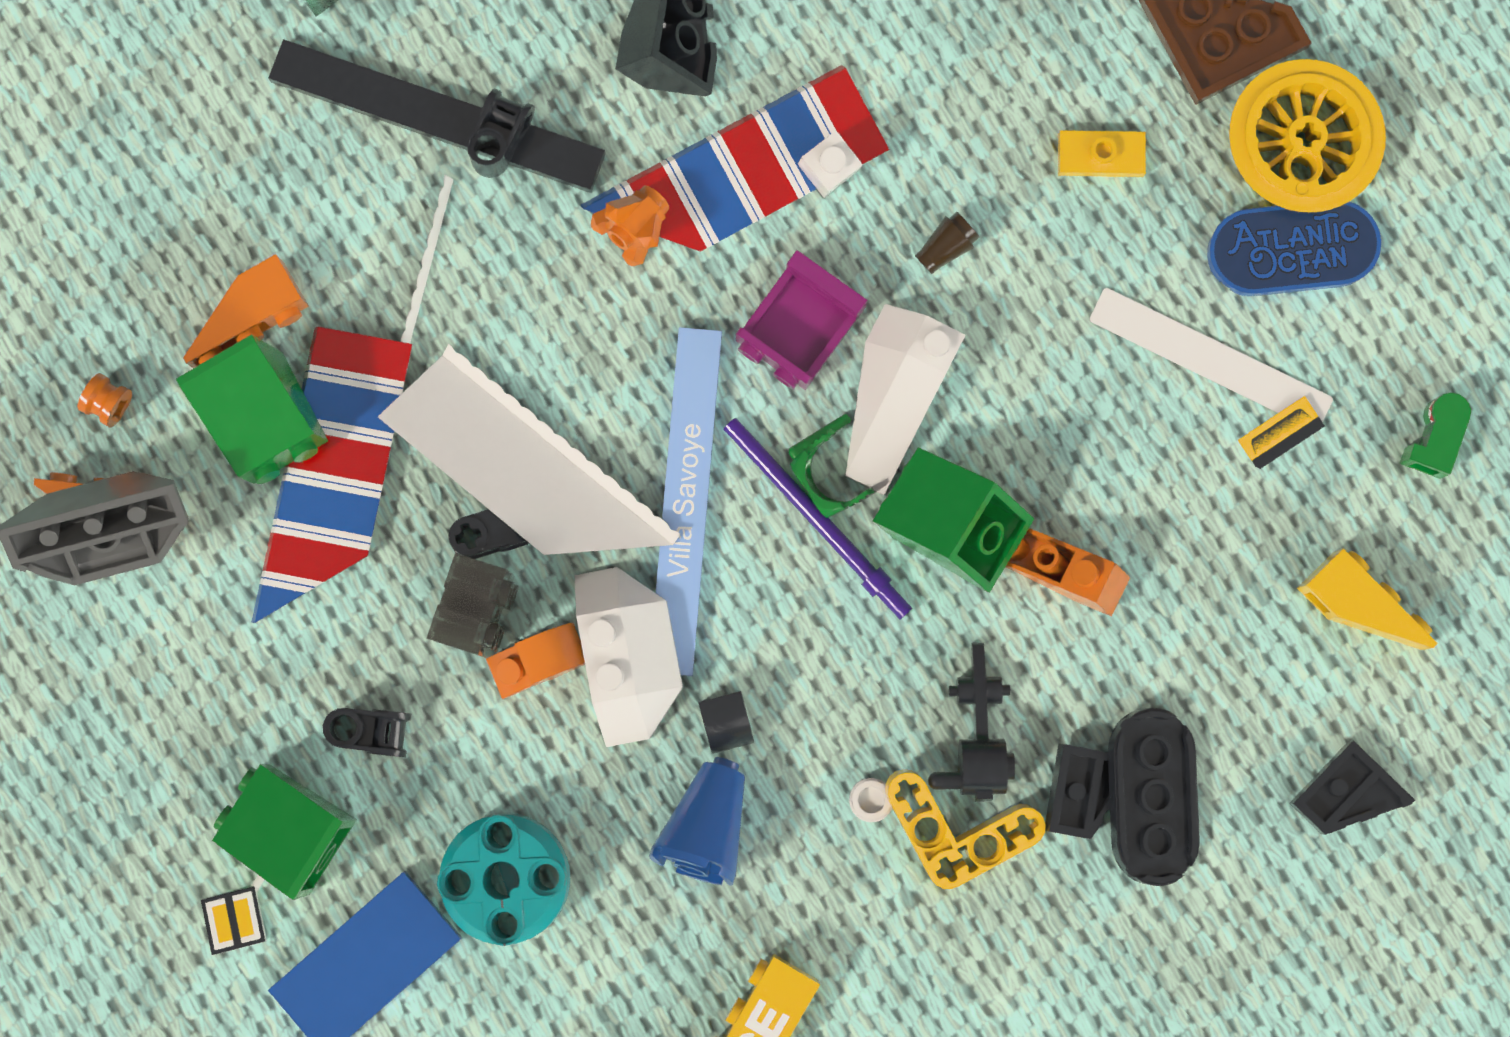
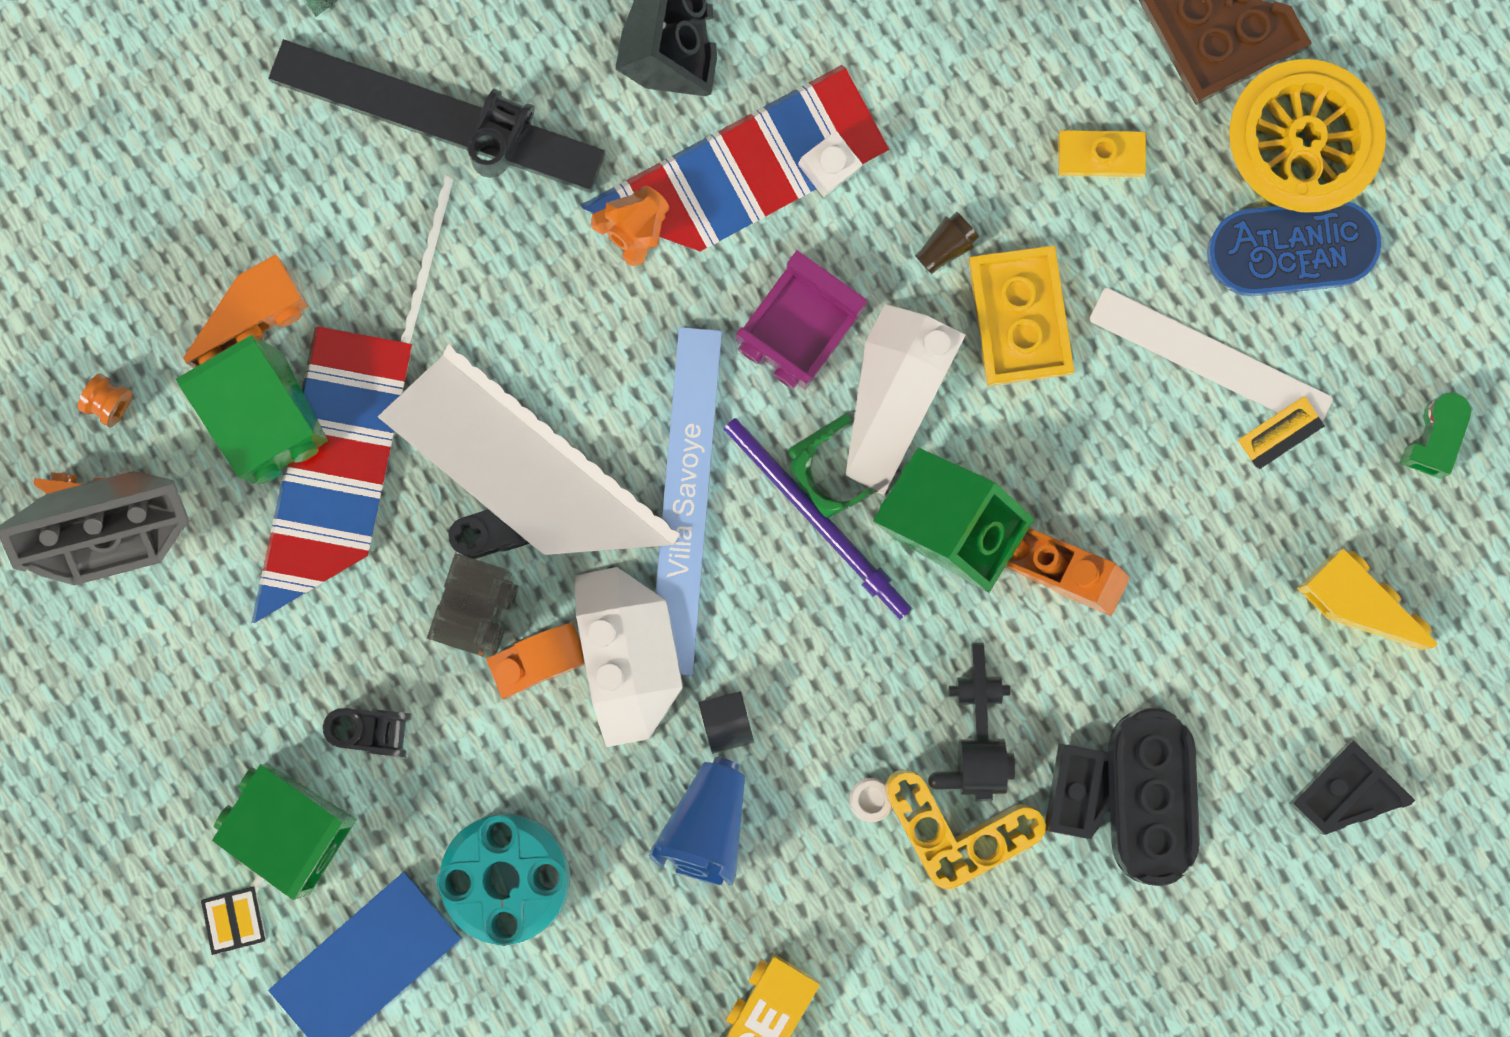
(1020, 316): none -> yellow plate

